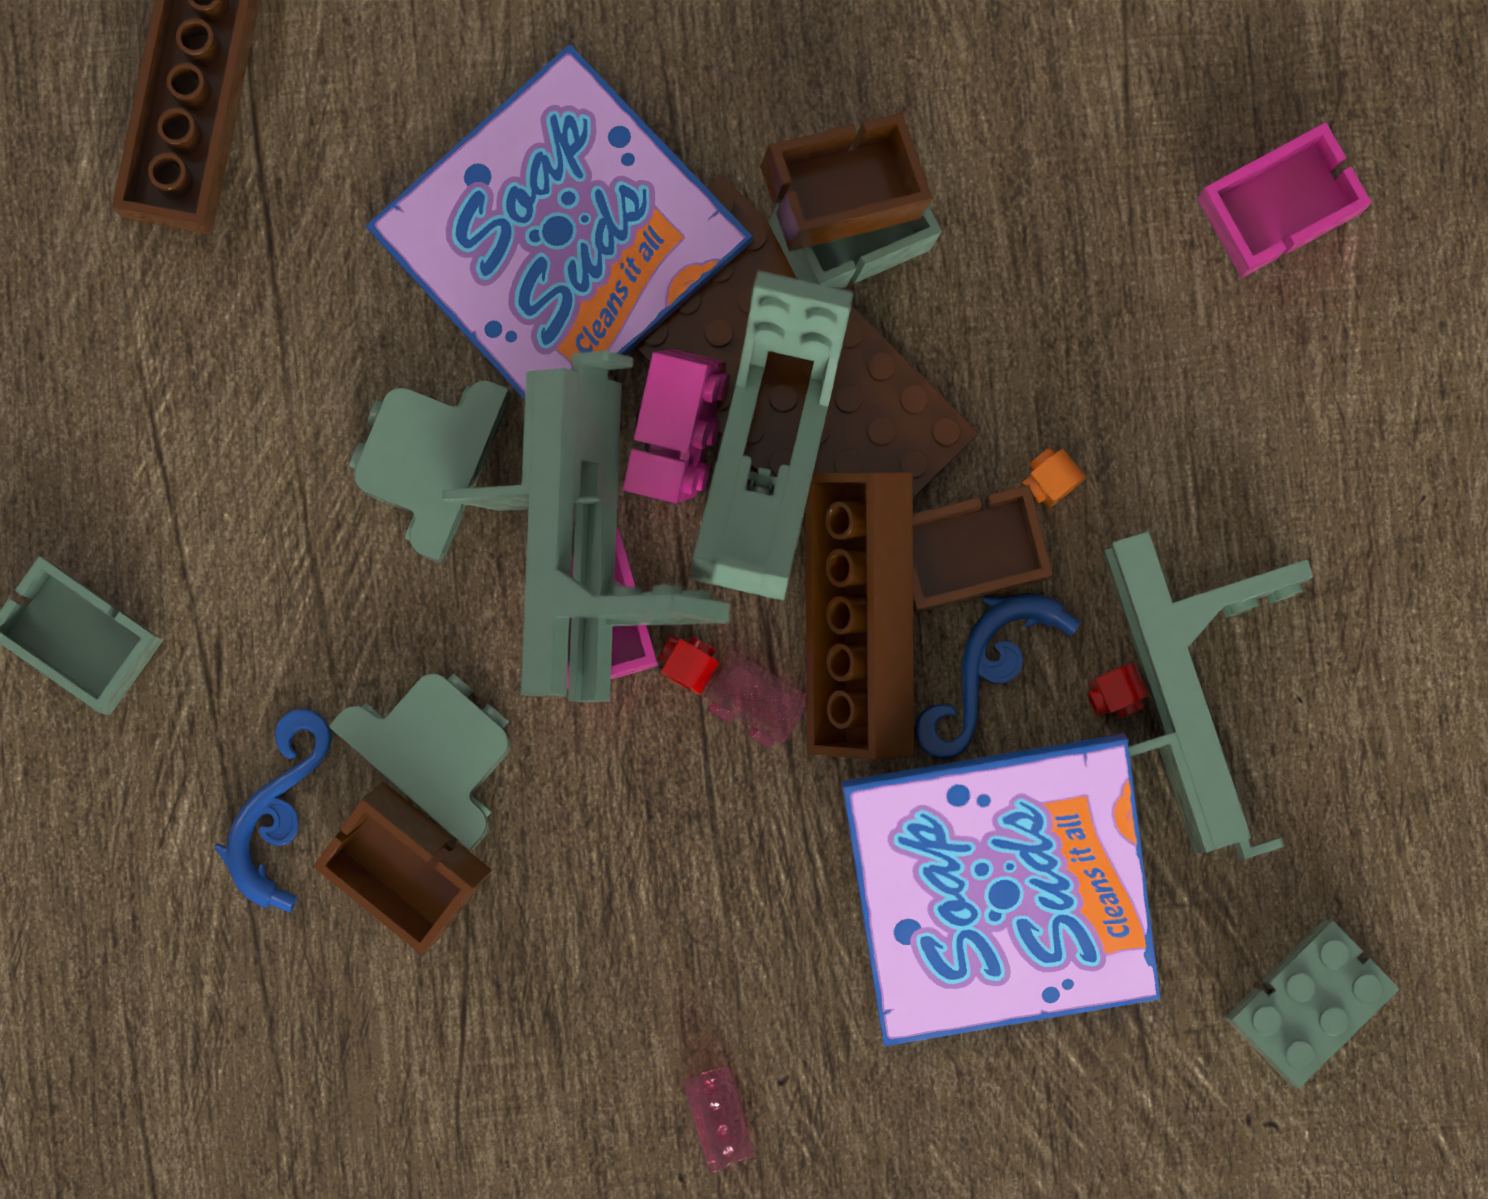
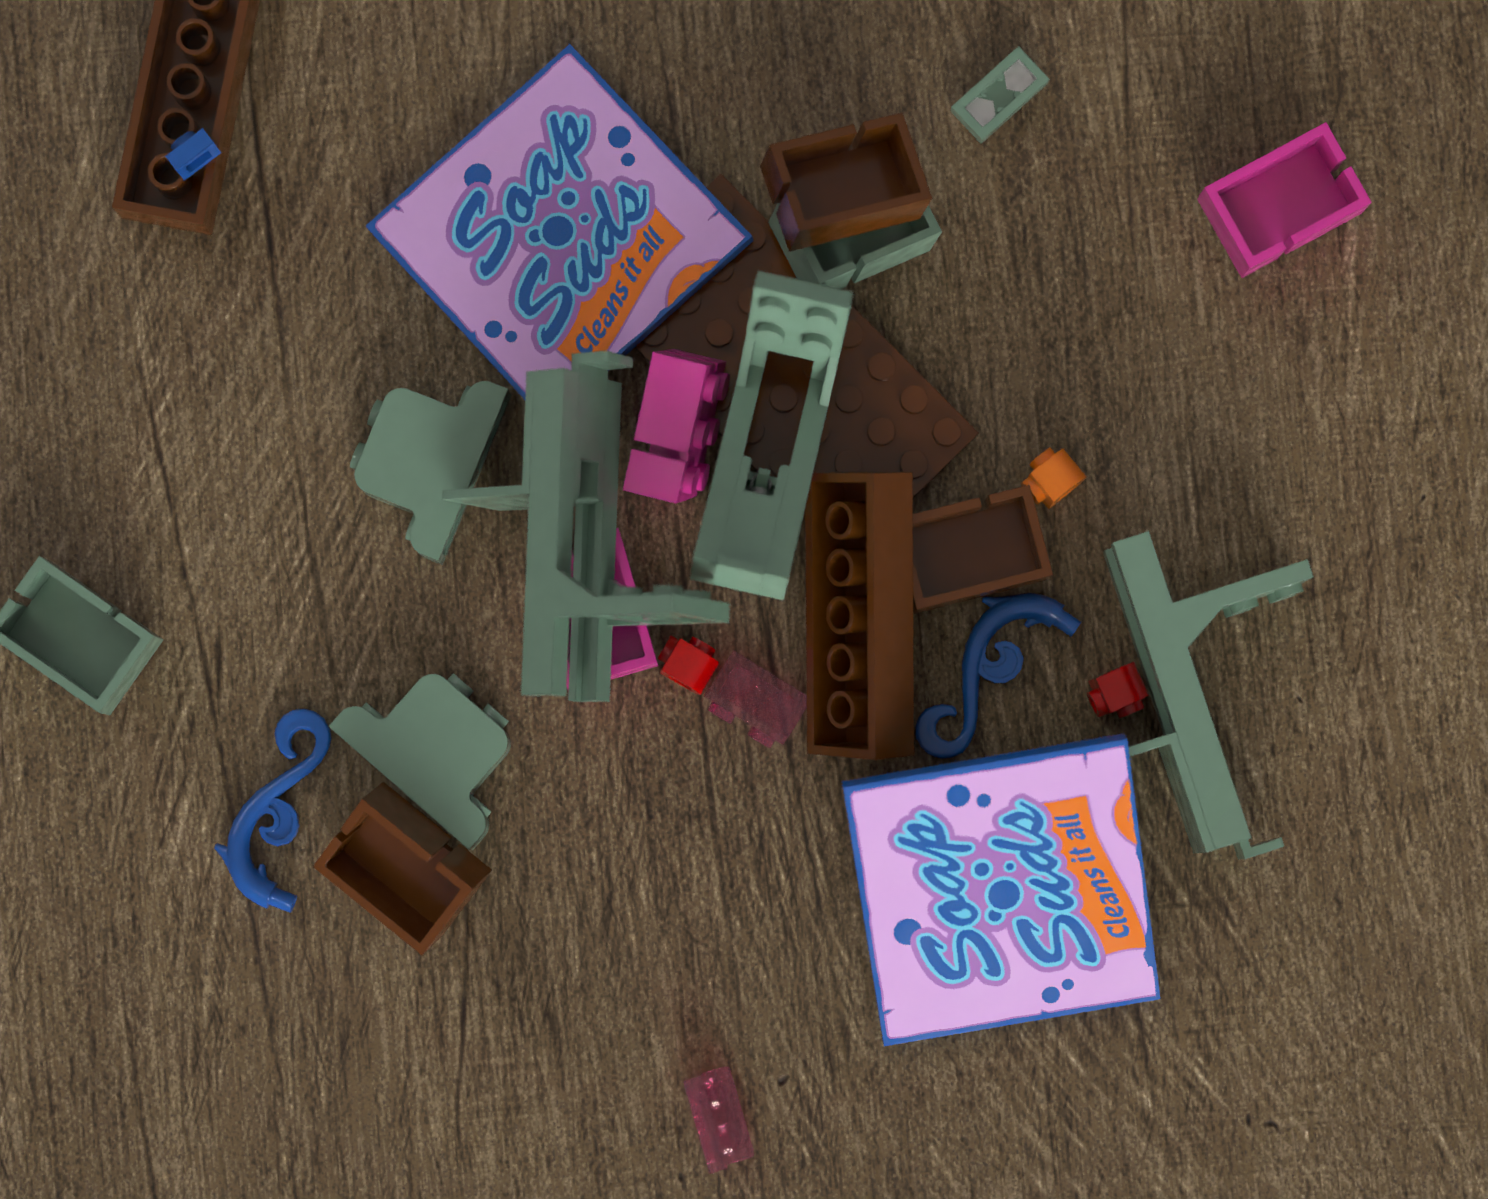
(192, 152): none -> blue plate
(999, 94): none -> sand green piece
(1315, 1005): sand green piece -> none

